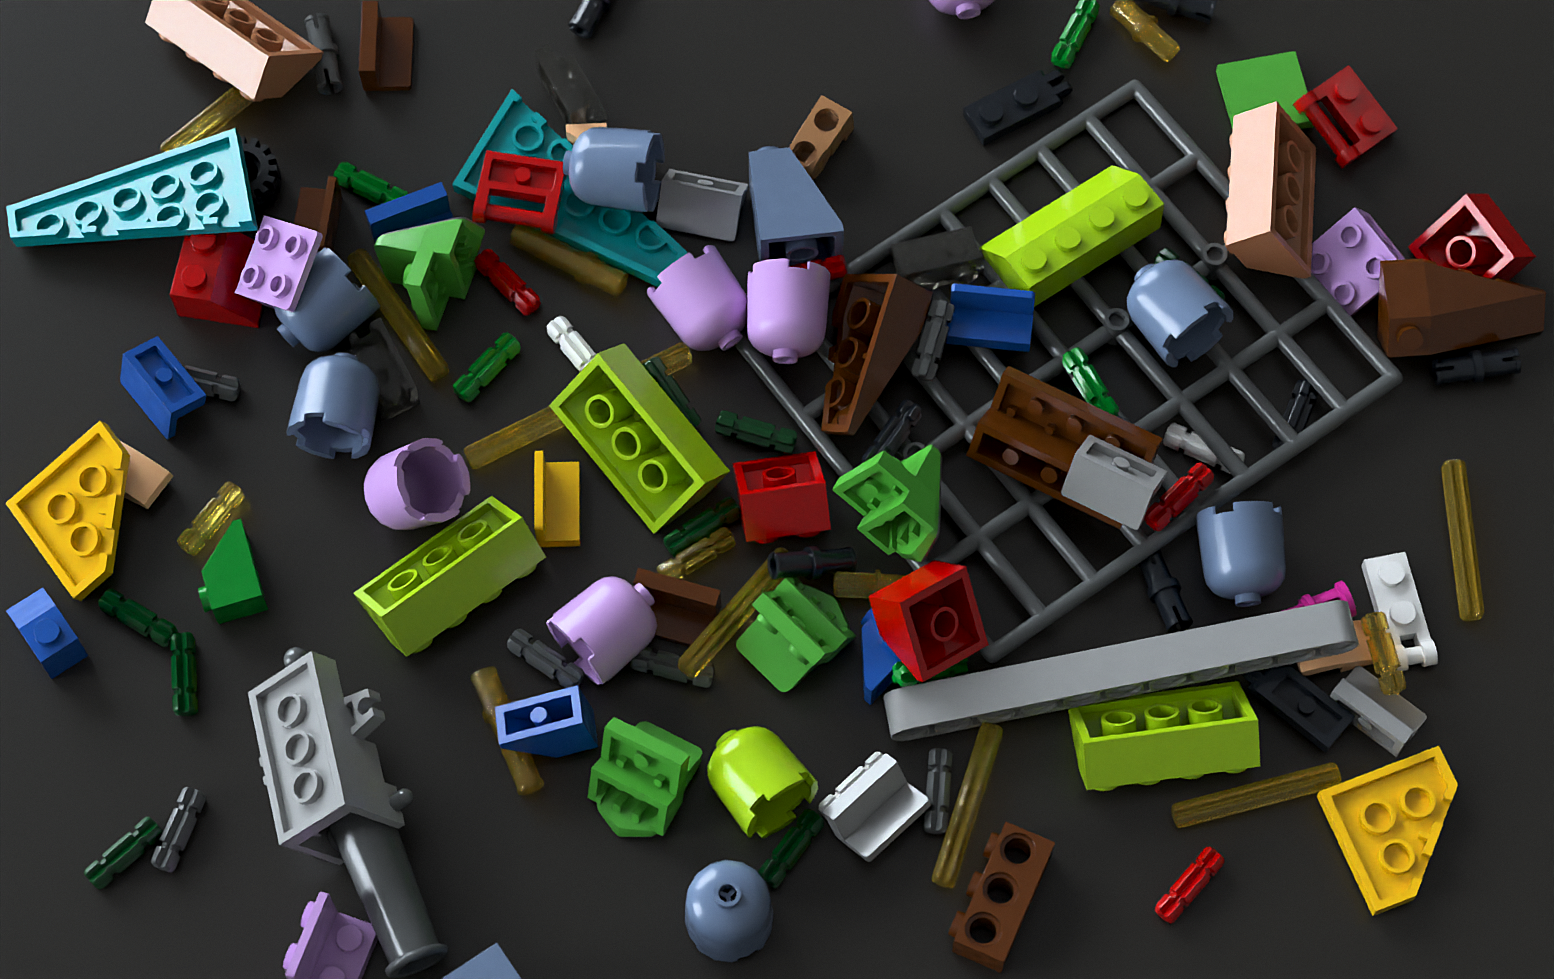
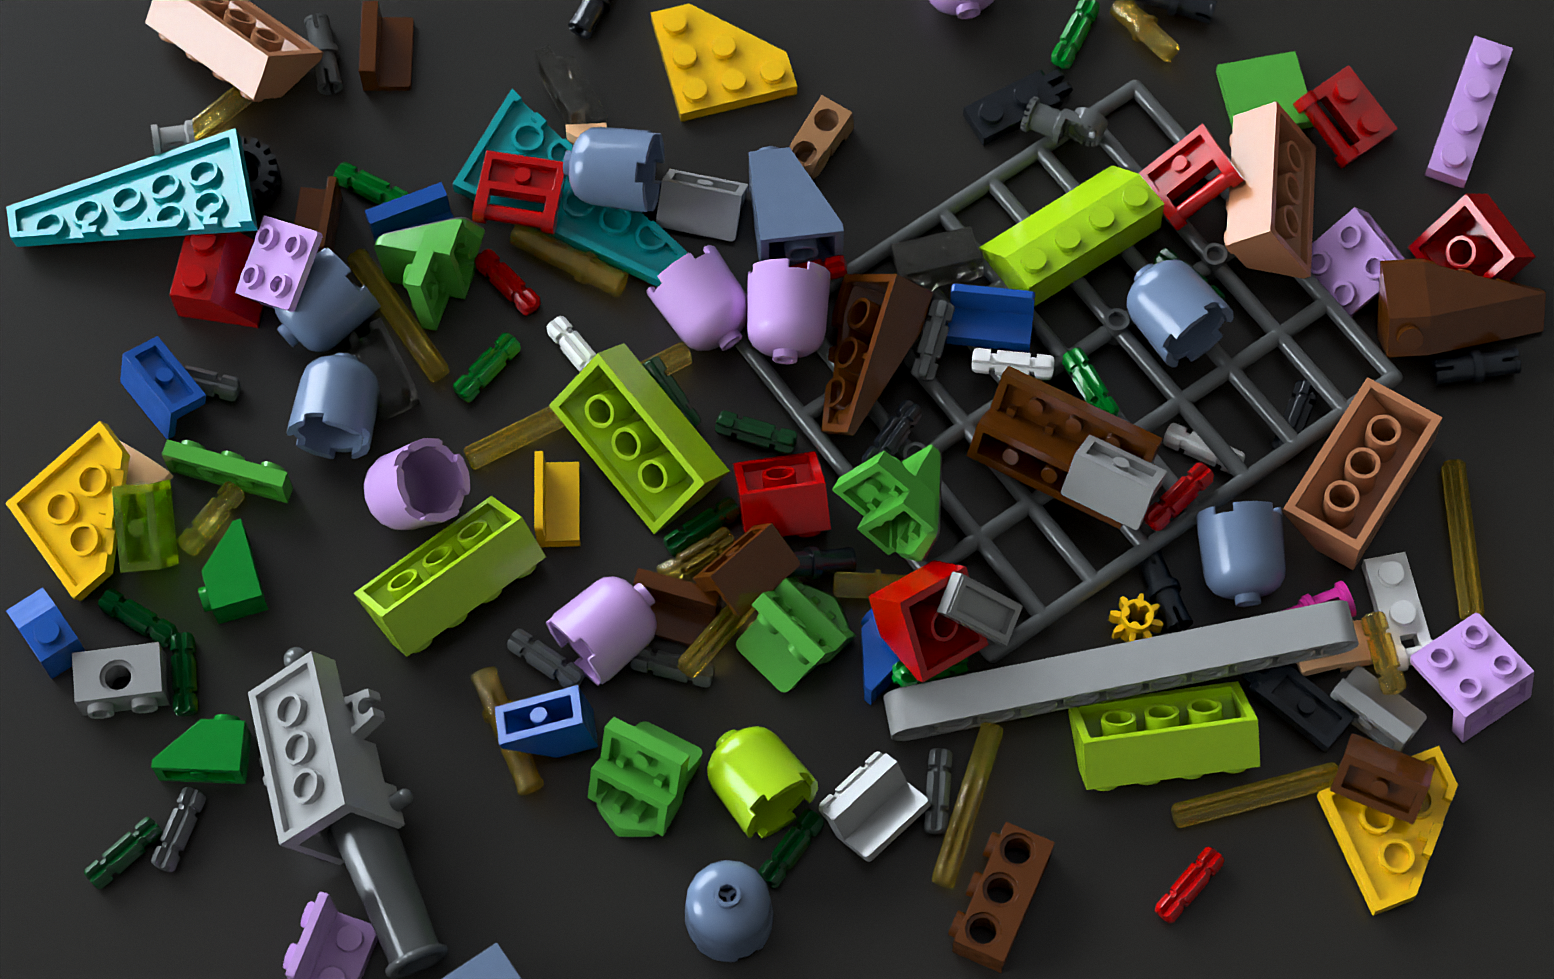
(98, 670): none -> light grey brick
(145, 525): none -> clear neon green brick
(172, 137): none -> light grey bush
(196, 462): none -> bright green plate
(207, 752): none -> green slope
(717, 64): none -> yellow plate
(749, 568): none -> reddish brown panel
(979, 608): none -> light grey tile
(984, 361): none -> white axle
(1080, 125): none -> dark grey connector
(1138, 610): none -> yellow gear
(1185, 166): none -> red plate
(1361, 472): none -> nougat slope
(1383, 778): none -> reddish brown panel
(1468, 112): none -> lavender plate
(1474, 674): none -> lavender bracket

